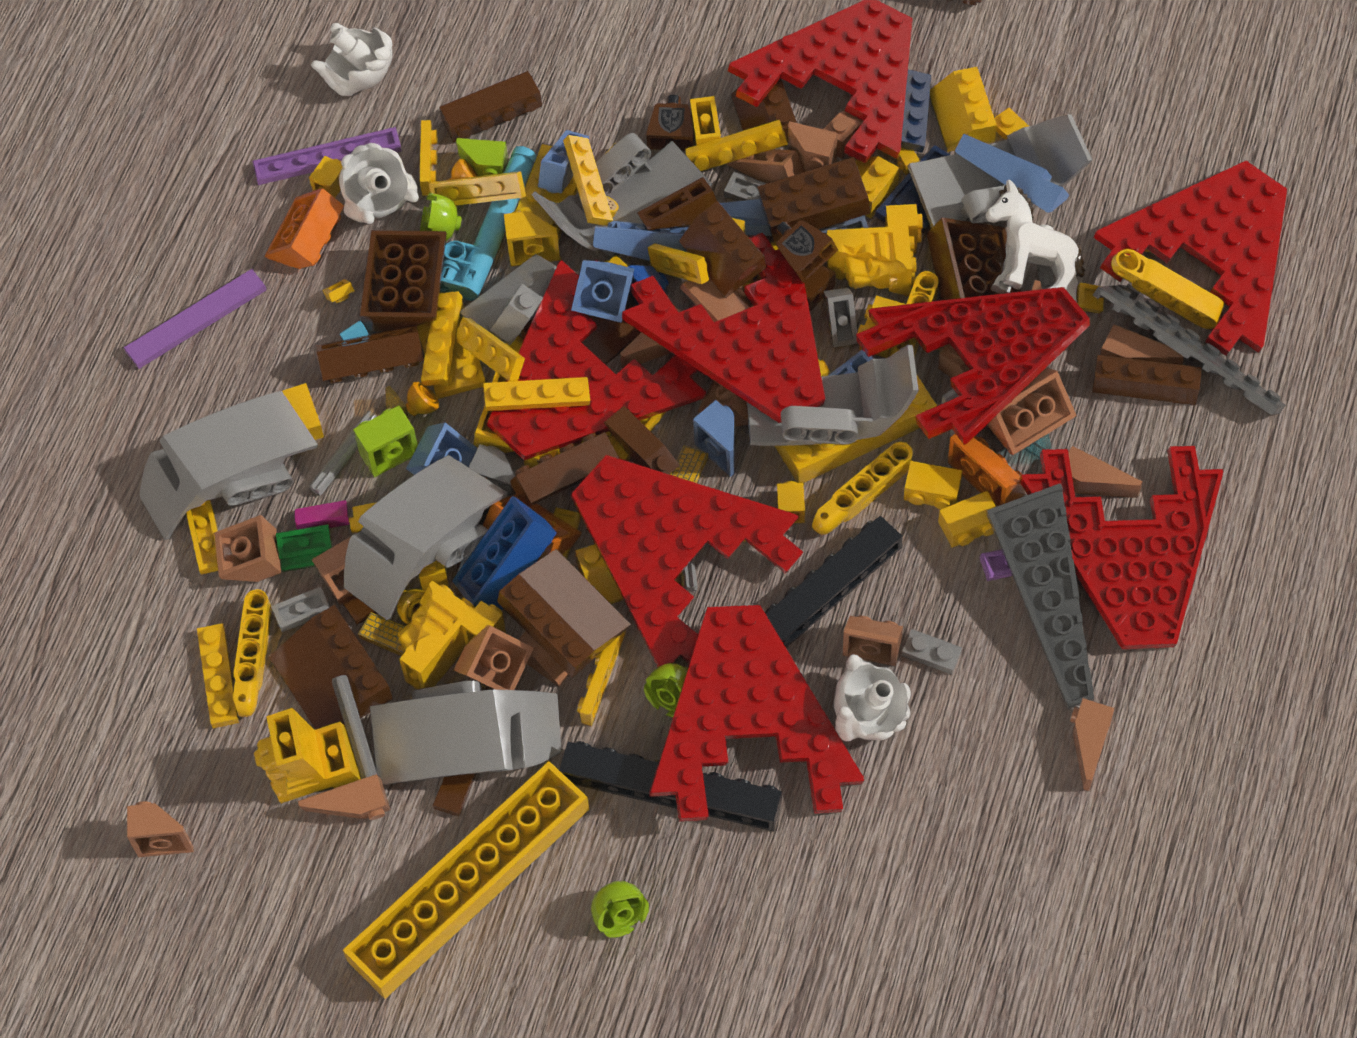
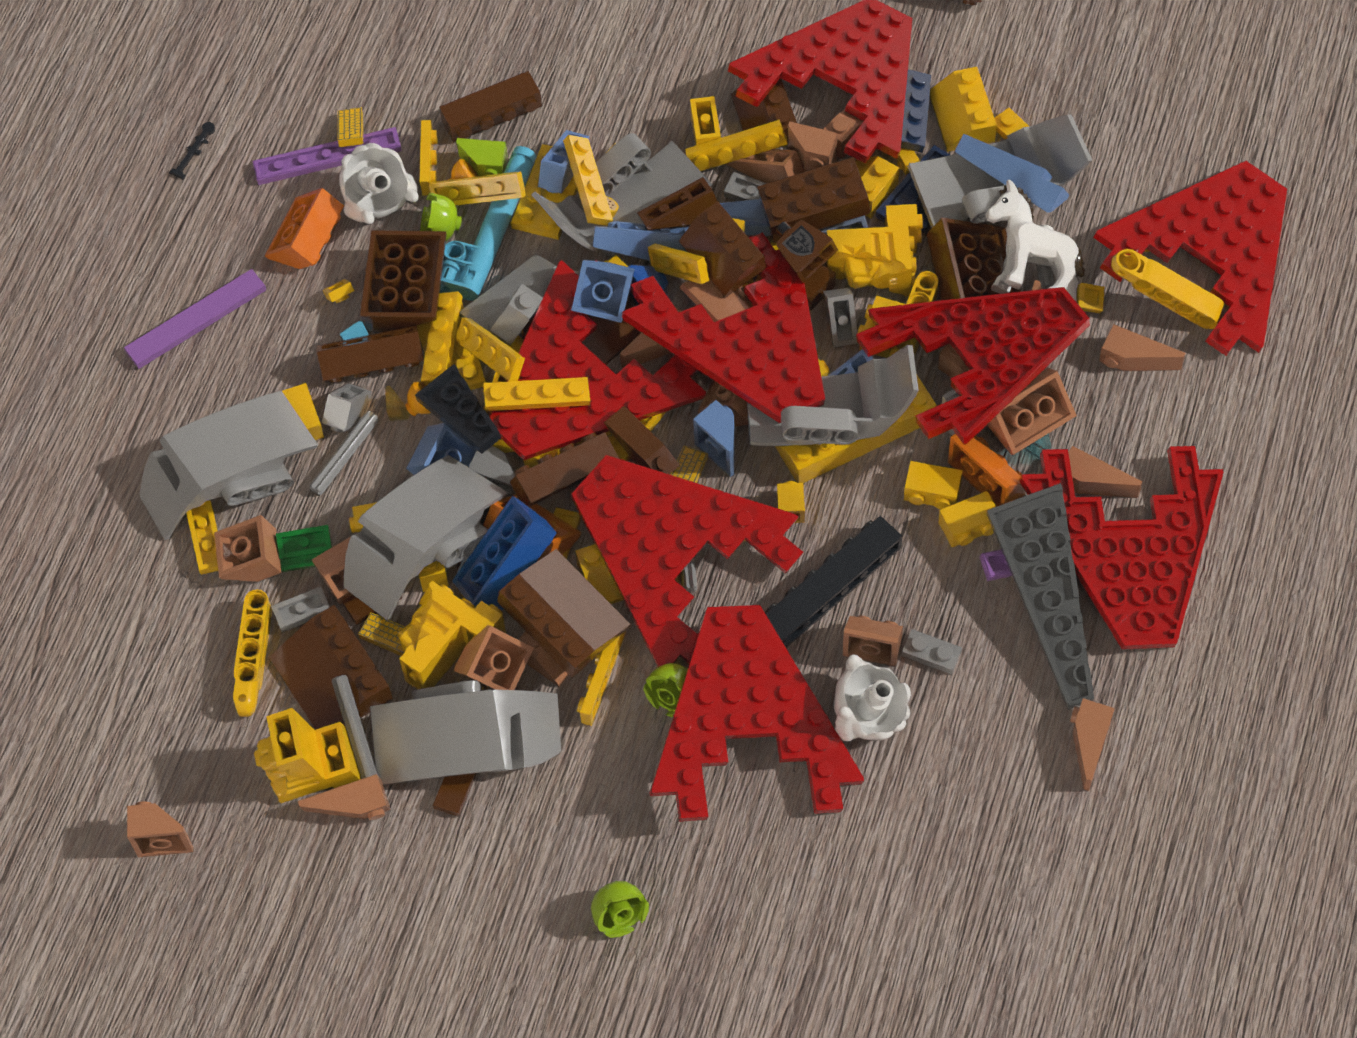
(208, 129): none -> black piece
(217, 675): yellow plate -> none
(327, 176): yellow brick -> none
(330, 514): dark pink slope -> none
(345, 407): none -> light grey slope
(350, 127): none -> yellow tile
(357, 59): white piece -> none
(386, 440): lime brick -> none
(409, 604): yellow brick -> none
(459, 409): none -> black wing
(466, 880): yellow brick -> none
(530, 236): yellow slope -> none
(633, 777): black brick -> none
(670, 123): reddish brown torso -> none
(868, 479): yellow piece -> none
(1146, 380): reddish brown brick -> none
(1186, 342): dark grey wing -> none

